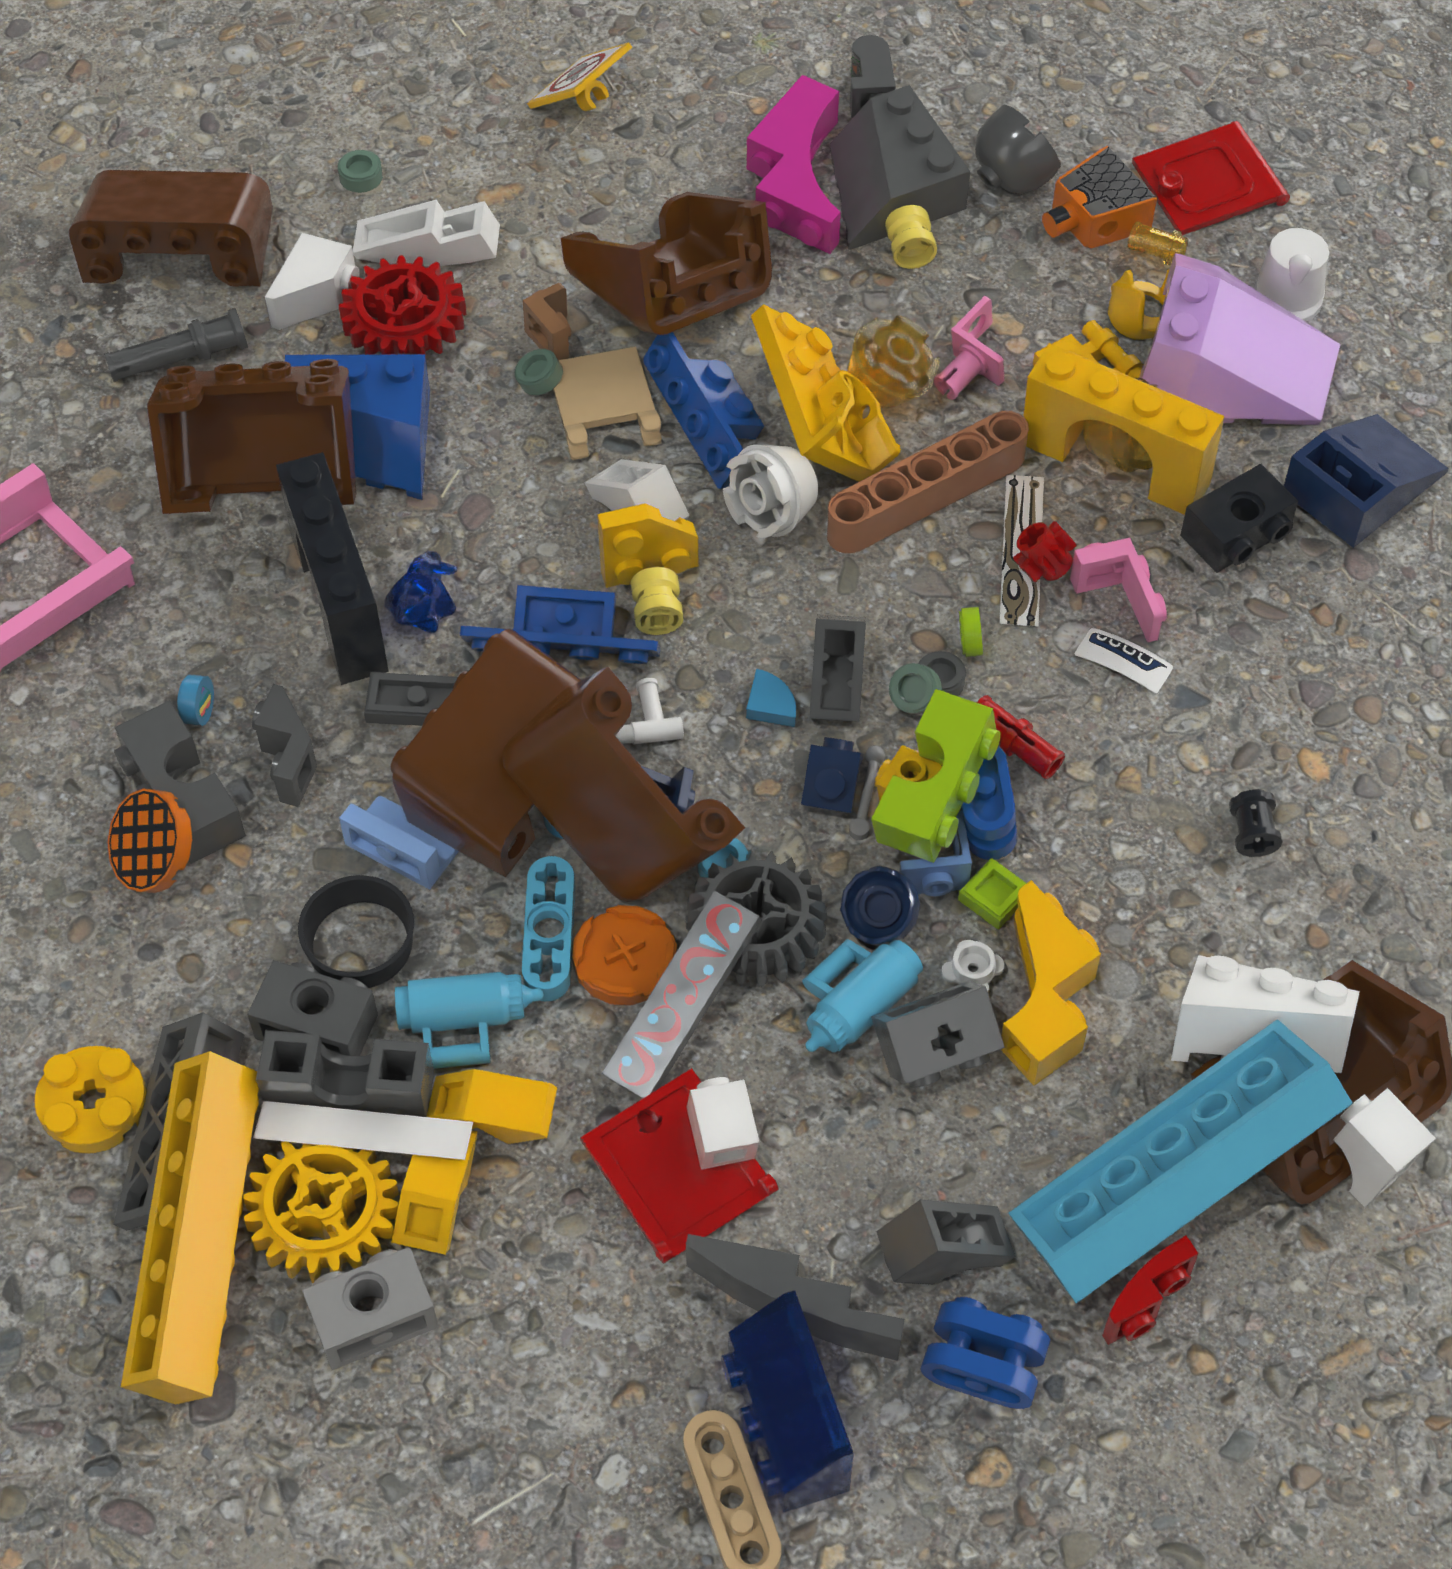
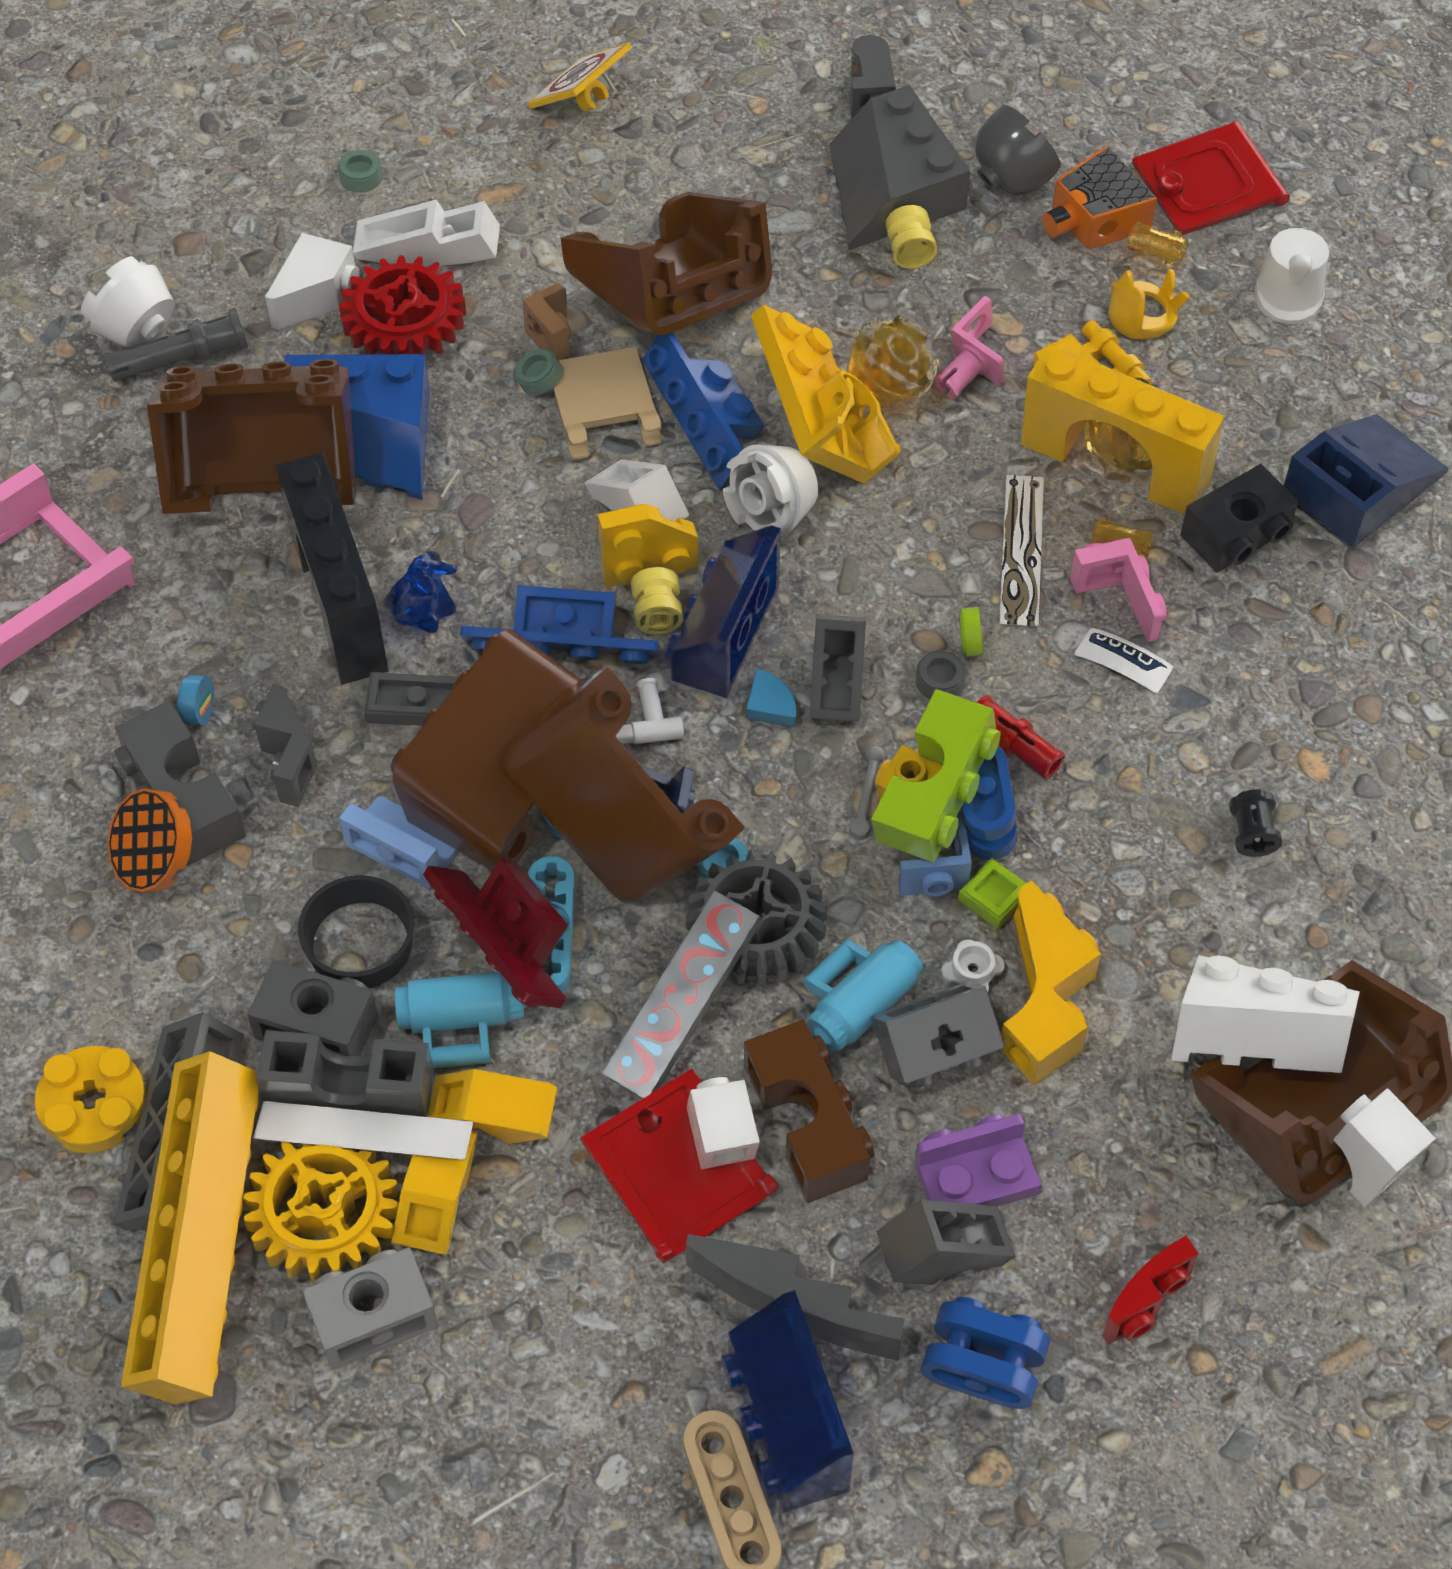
(130, 305): none -> white cone
(173, 214): reddish brown windscreen -> none
(509, 924): none -> dark red bracket
(622, 954): orange tile -> none
(726, 612): none -> clear blue slope
(783, 155): dark pink arch -> none
(793, 1069): none -> reddish brown arch
(832, 775): dark blue bracket -> none
(880, 905): dark blue hair -> none
(913, 687): sand green tile -> none
(926, 481): nougat beam -> none
(978, 1163): none -> medium lavender bracket
(1044, 551): red gear -> none
(1108, 532): none -> clear yellow pin
(1180, 1158): medium azure arch -> none
(1237, 349): lavender wedge -> none

